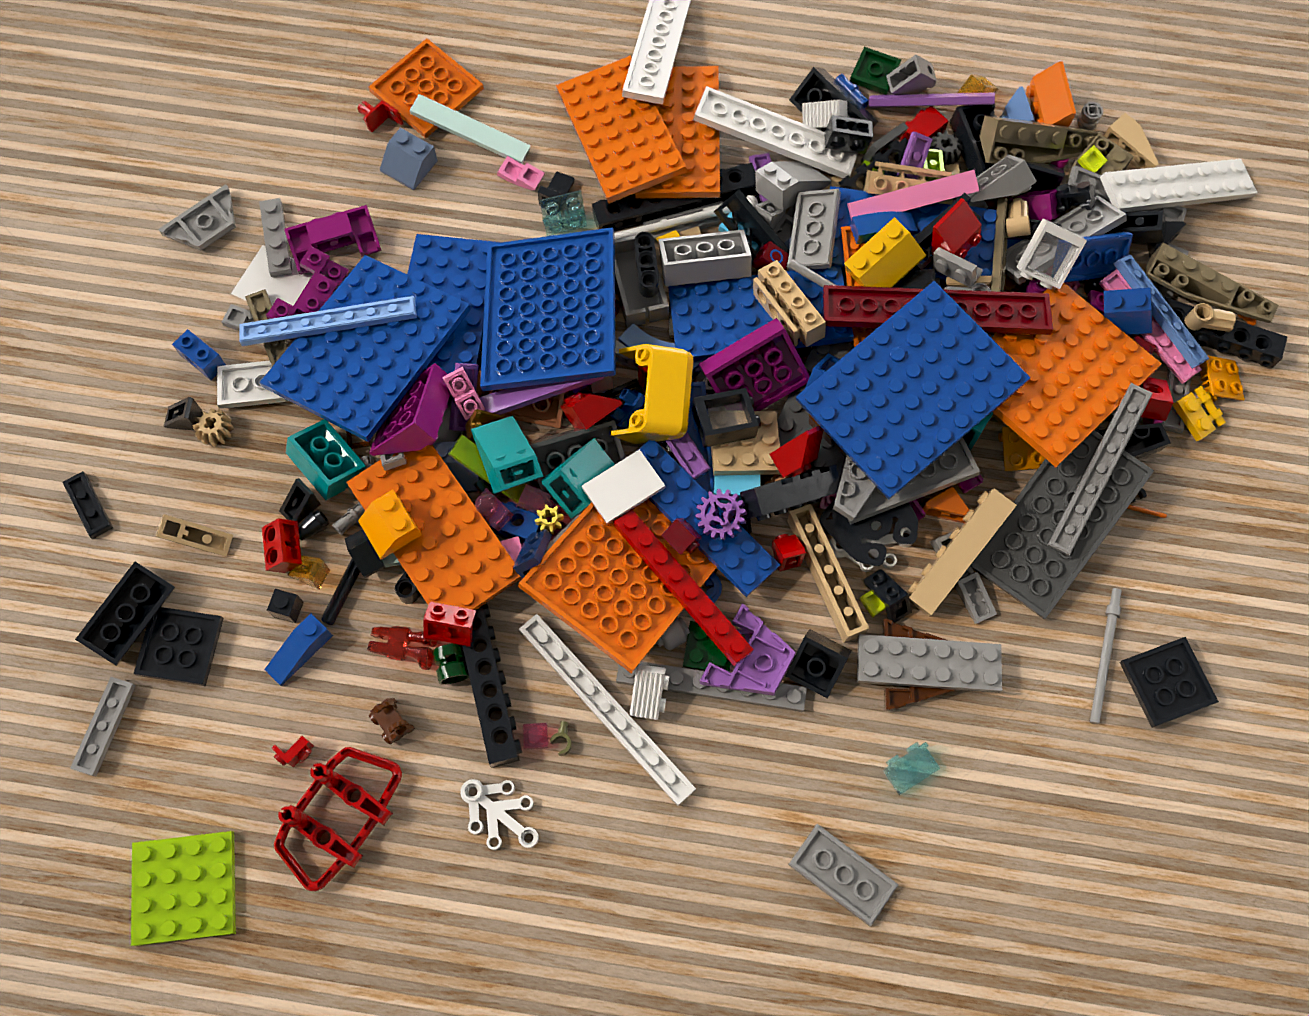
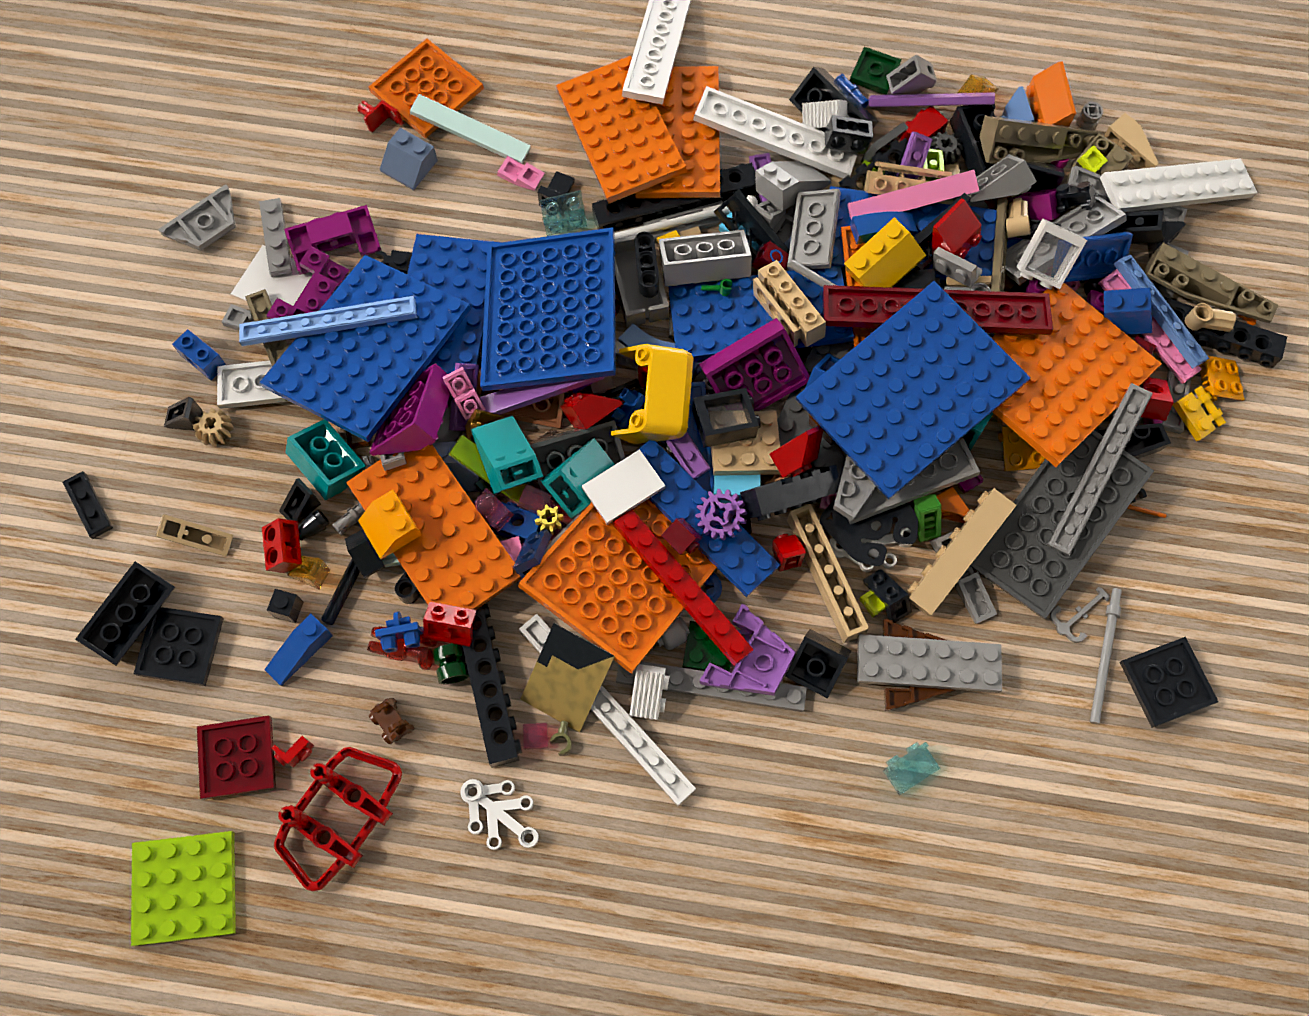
(103, 726): light grey plate -> none
(236, 757): none -> dark red plate
(398, 259): none -> black plate
(398, 629): none -> blue hips
(567, 677): none -> pearl gold sticker
(721, 288): none -> green hand
(843, 875): light grey tile -> none
(929, 515): none -> bright green slope
(1064, 628): none -> light grey piece

